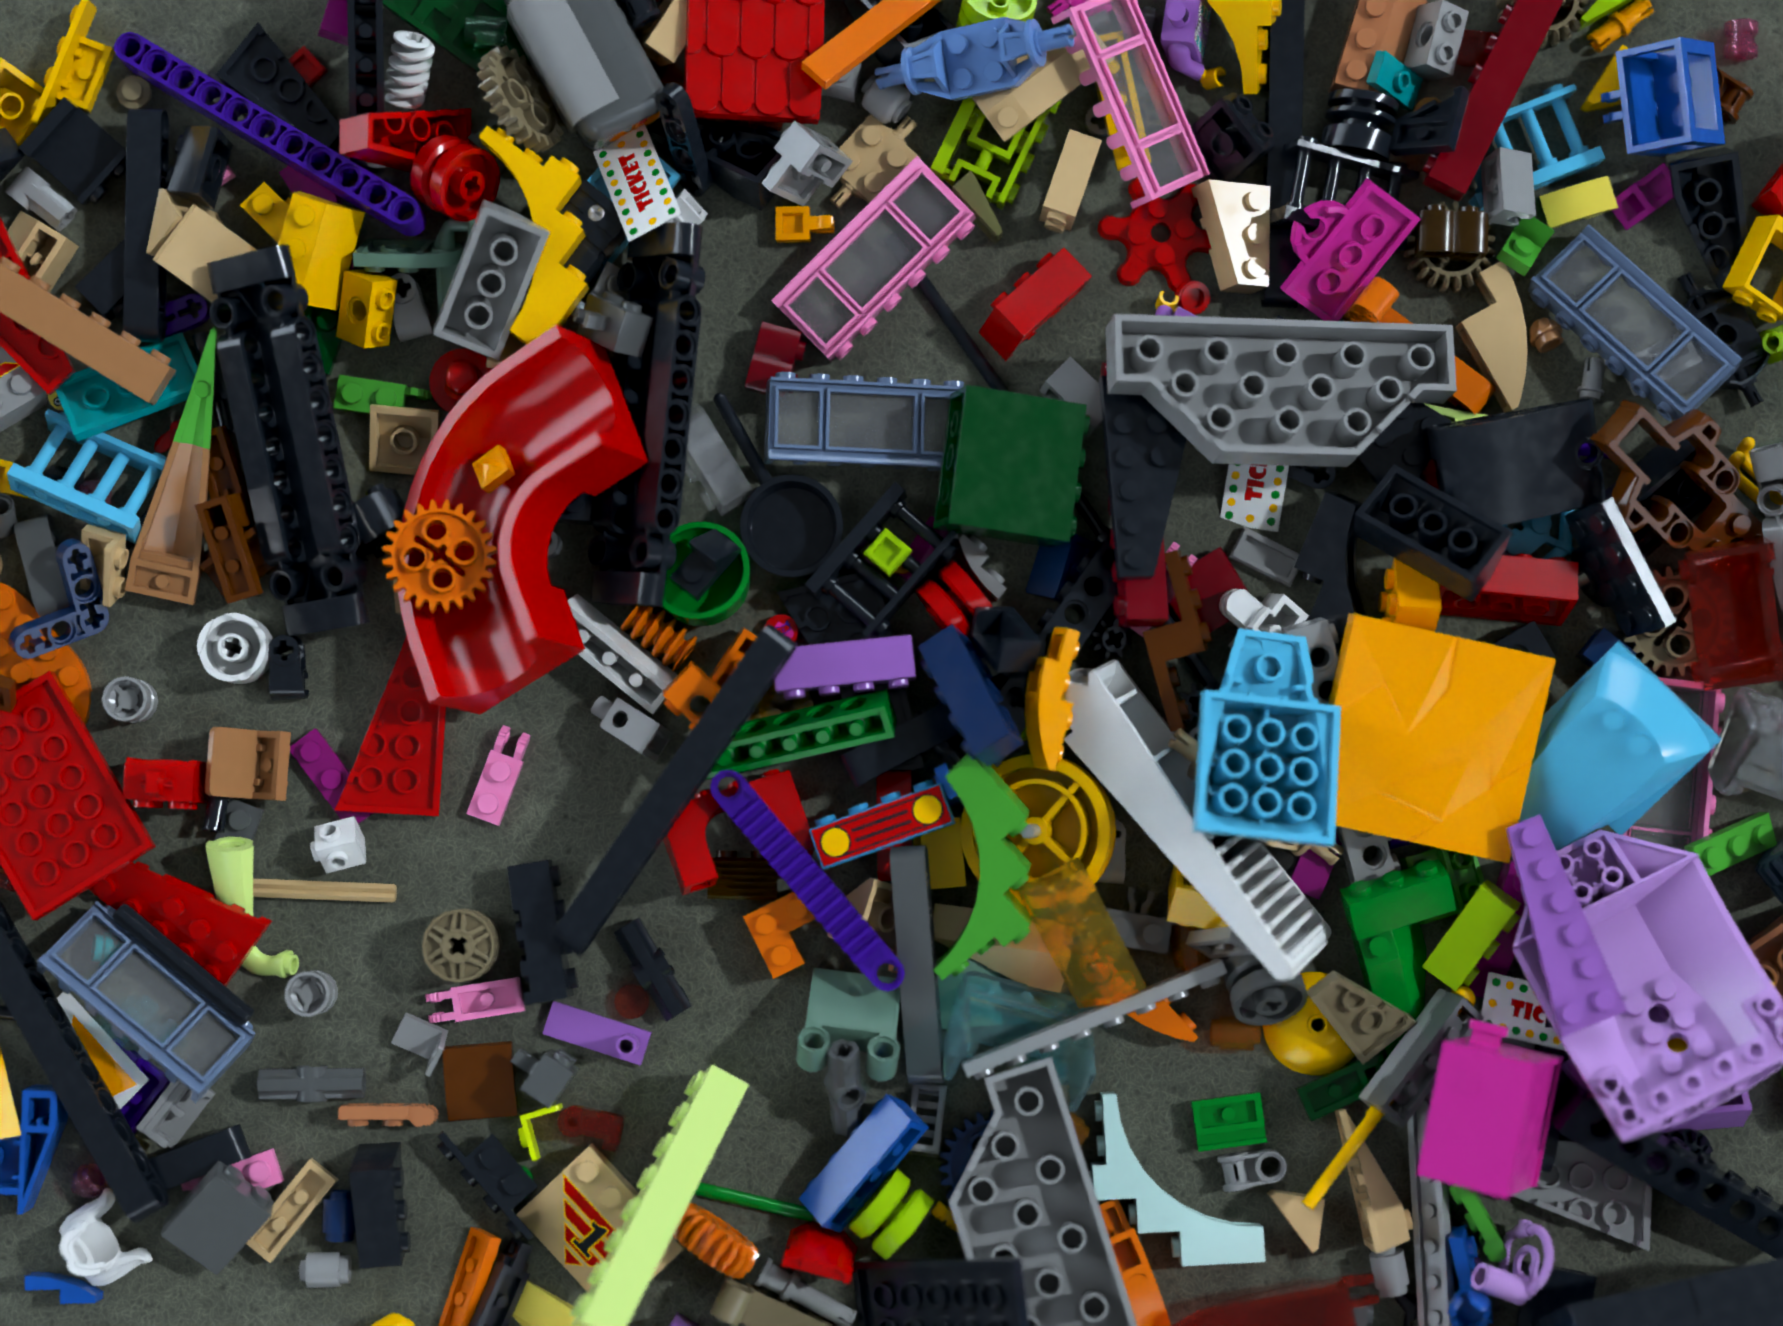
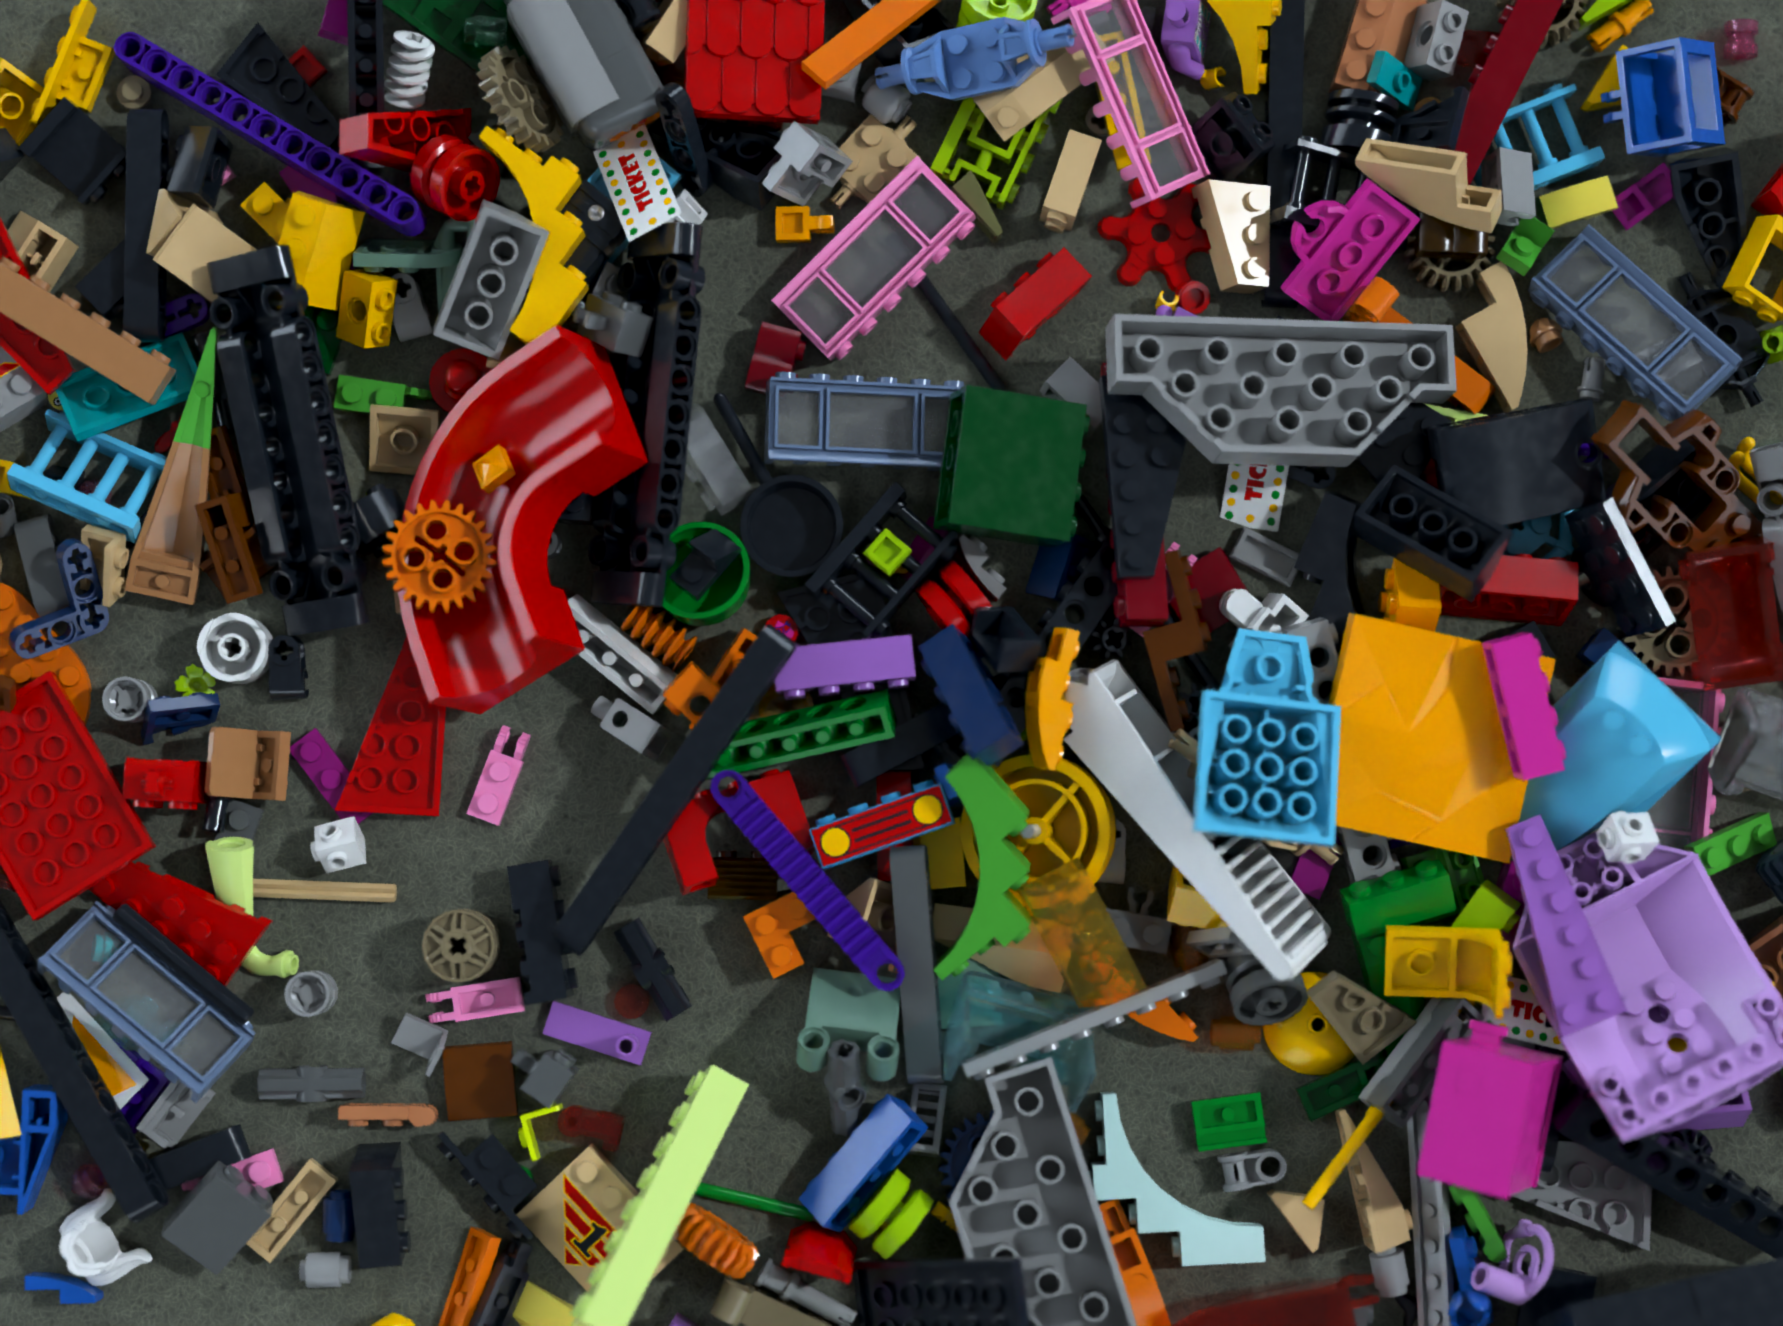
(36, 195): light grey piece -> none
(179, 714): none -> dark blue wing
(196, 681): none -> lime plant
(1431, 182): none -> tan slope
(1448, 964): none -> yellow bracket
(1524, 705): none -> dark pink brick
(1627, 837): none -> white brick

